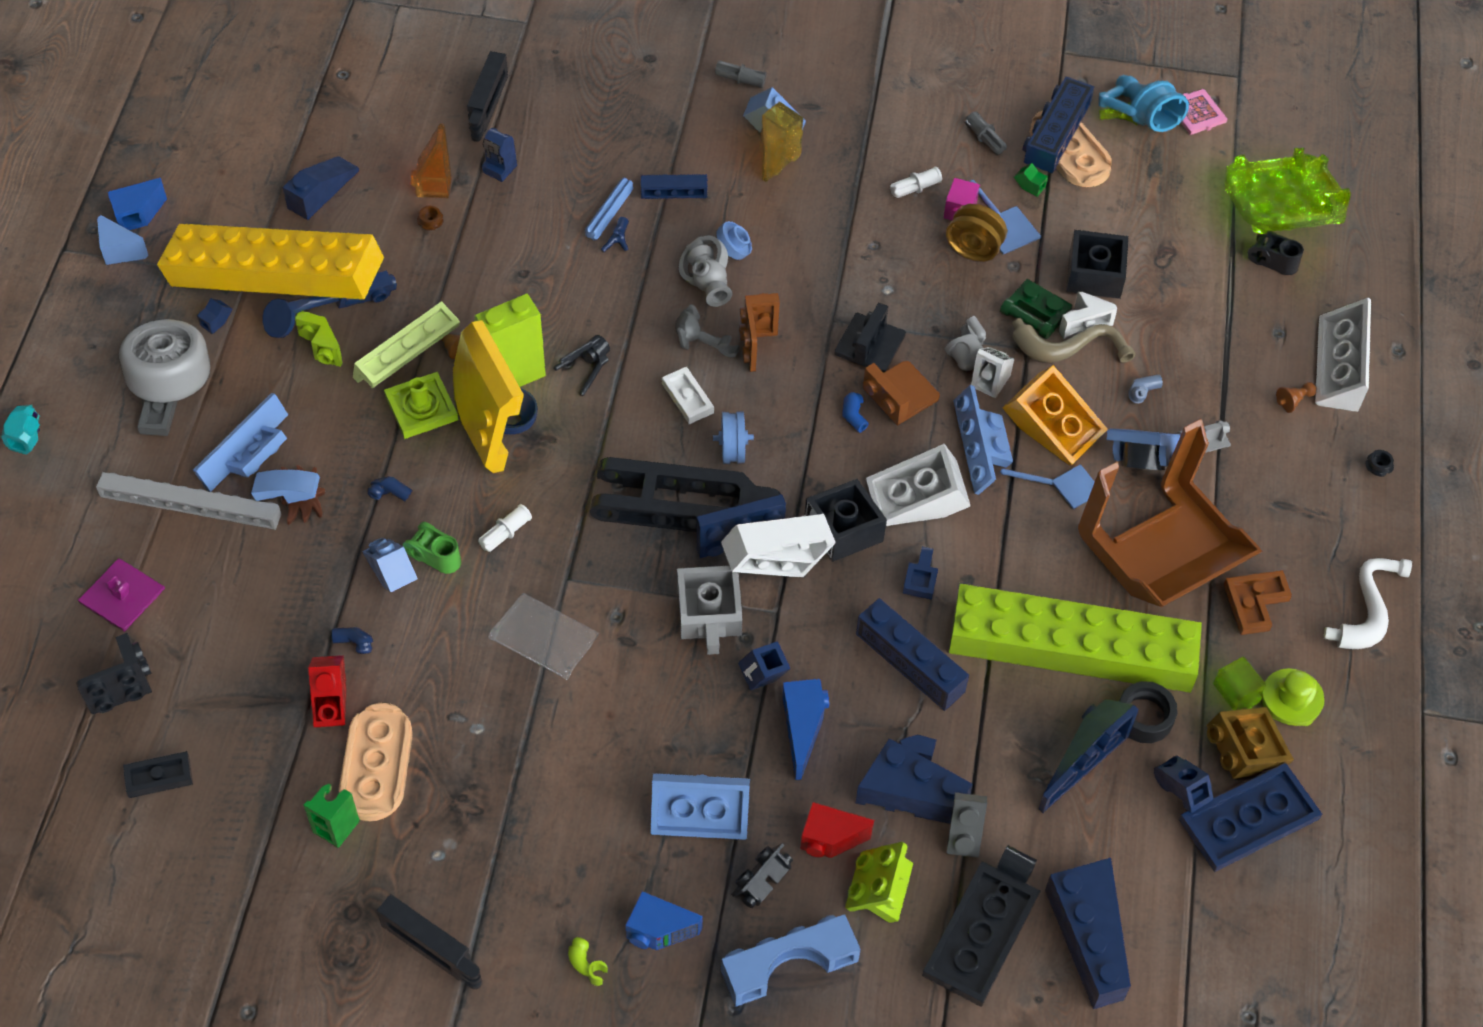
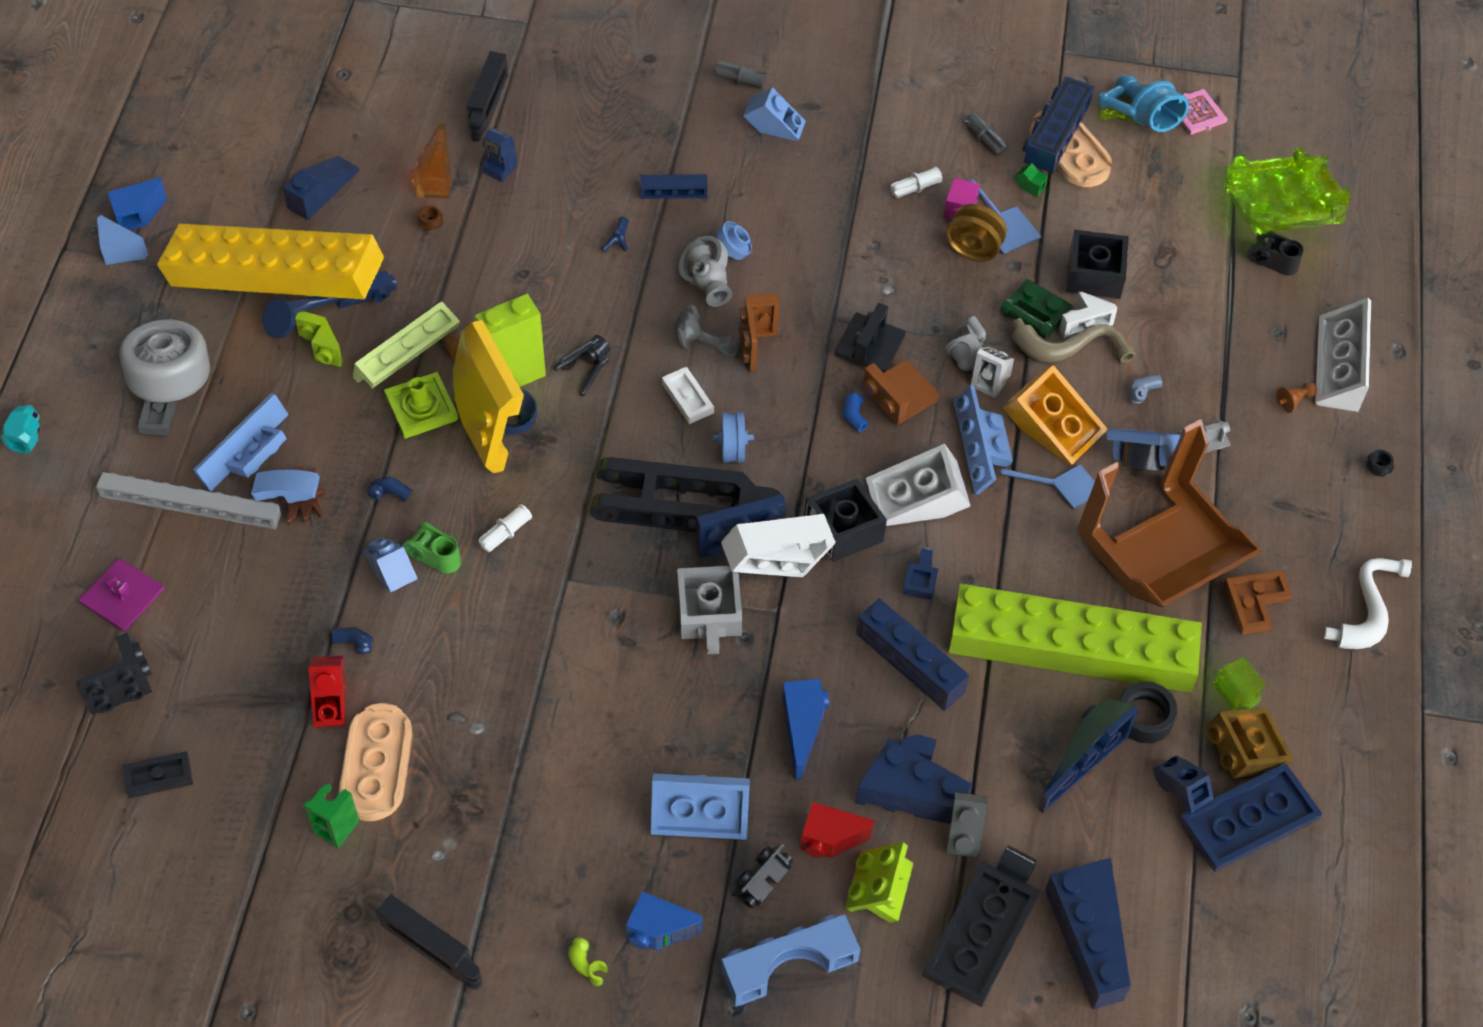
(214, 315): dark blue piece -> none
(543, 635): clear piece -> none
(609, 209): medium blue axle -> none
(764, 665): dark blue brick -> none
(779, 139): clear yellow slope -> none
(1293, 697): lime plate -> none

